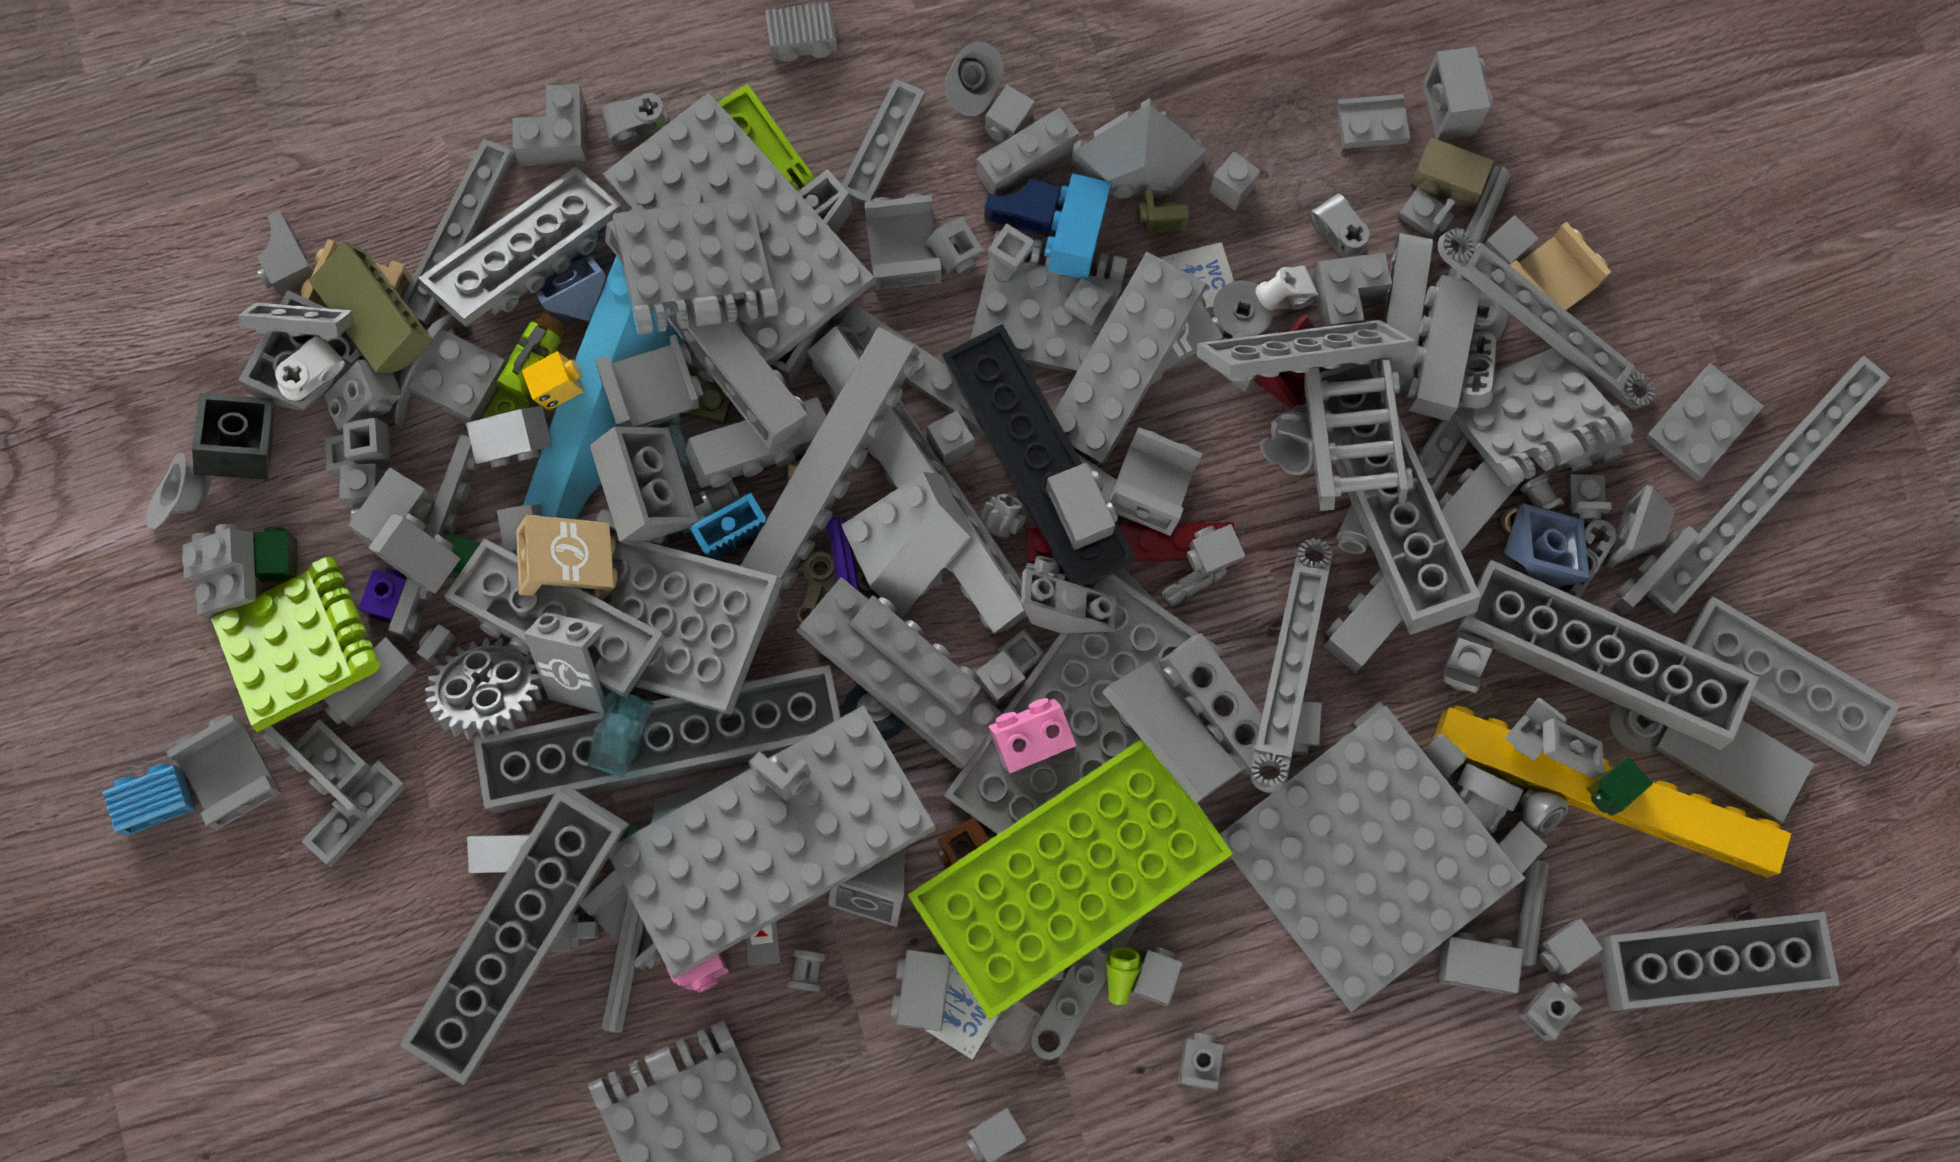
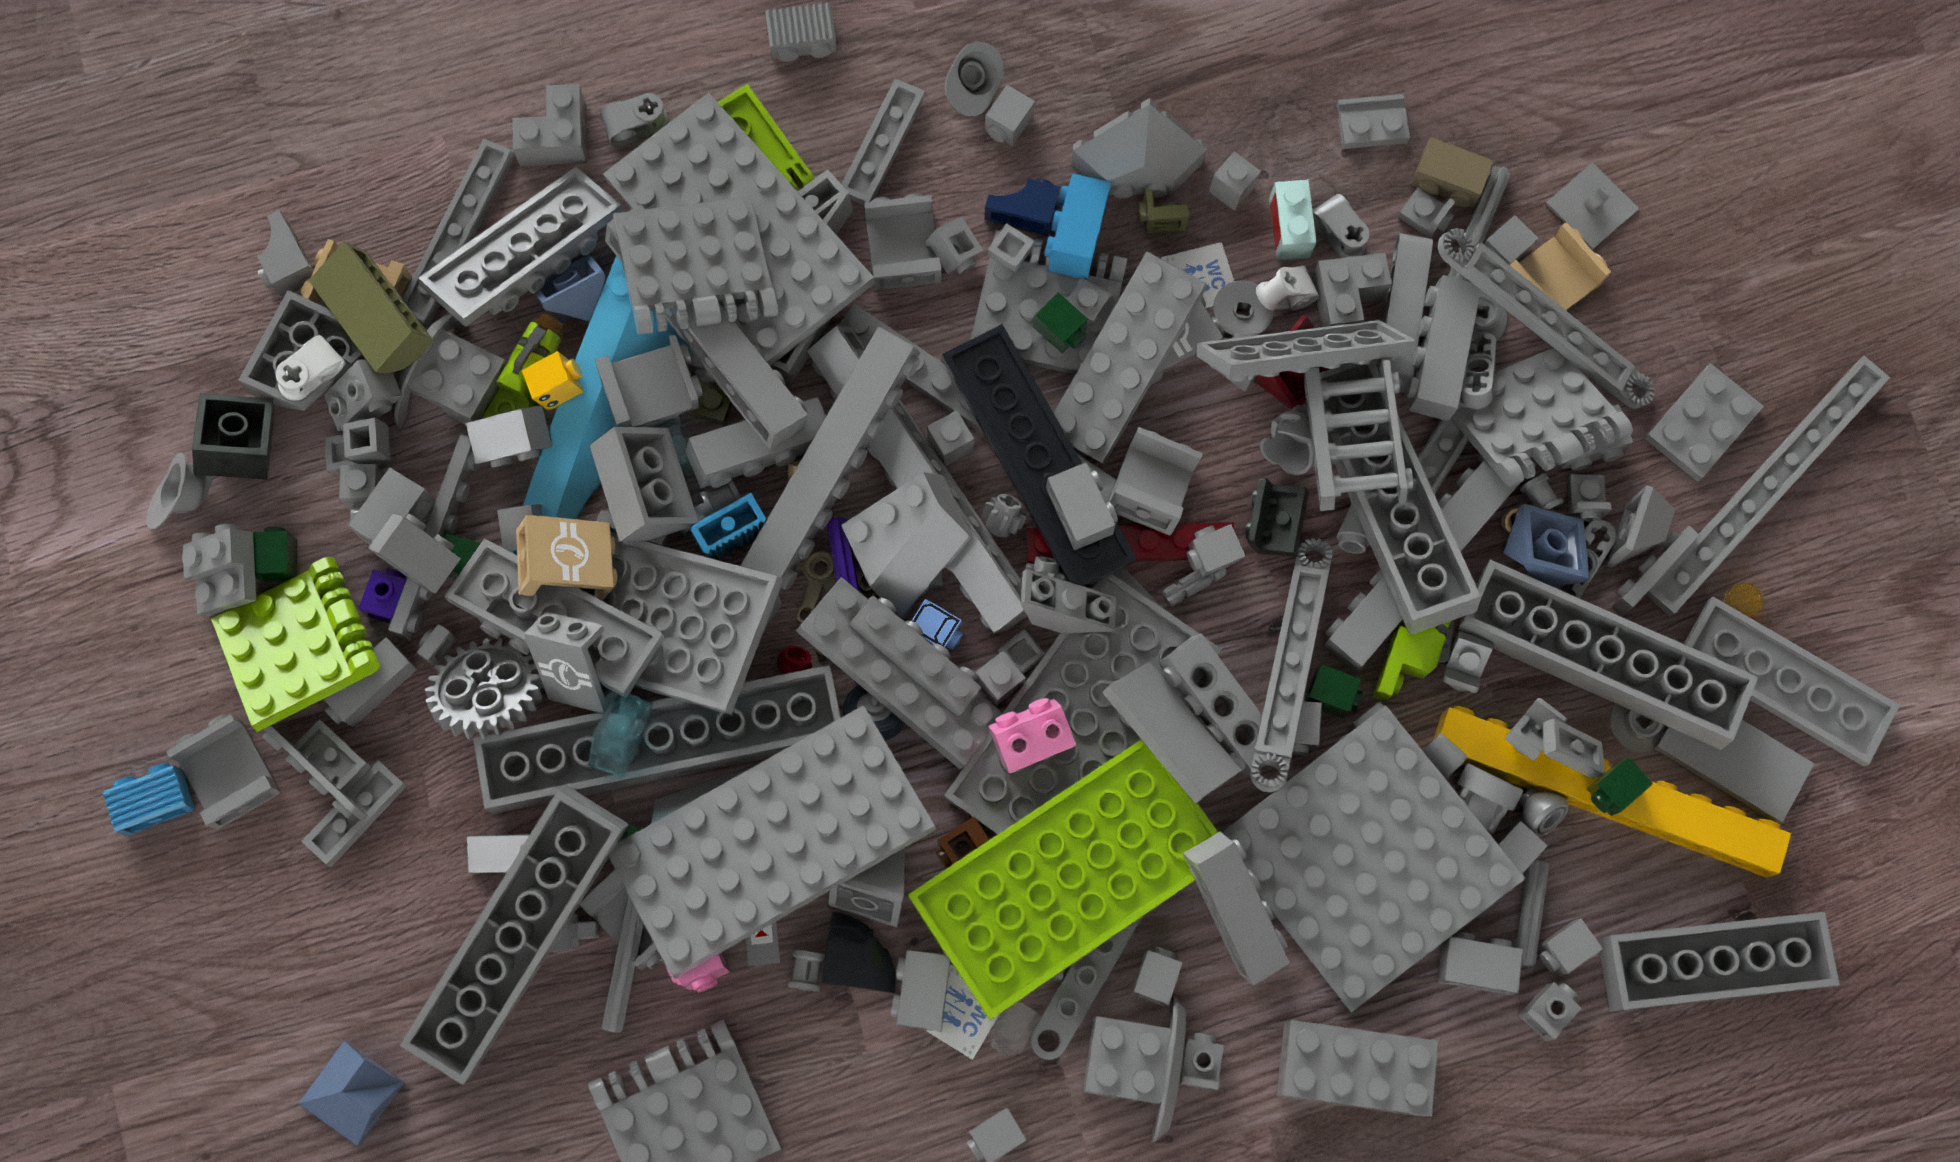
(296, 320): light grey plate -> none
(351, 1093): none -> sand blue slope
(774, 775): light grey bracket -> none
(794, 659): none -> dark red plate
(856, 957): none -> black brick
(938, 625): none -> light blue brick
(1027, 153): light grey brick -> none
(1061, 323): none -> dark green brick
(1122, 972): lime cone -> none
(1138, 1062): none -> light grey piece
(1237, 908): none -> light grey brick
(1277, 518): none -> pearl dark grey bracket
(1292, 220): none -> light aqua brick
(1335, 691): none -> dark green brick
(1357, 1068): none -> light grey brick
(1414, 656): none -> lime plate
(1457, 93): light grey brick -> none
(1592, 205): none -> light grey piece
(1745, 598): none -> clear yellow tile

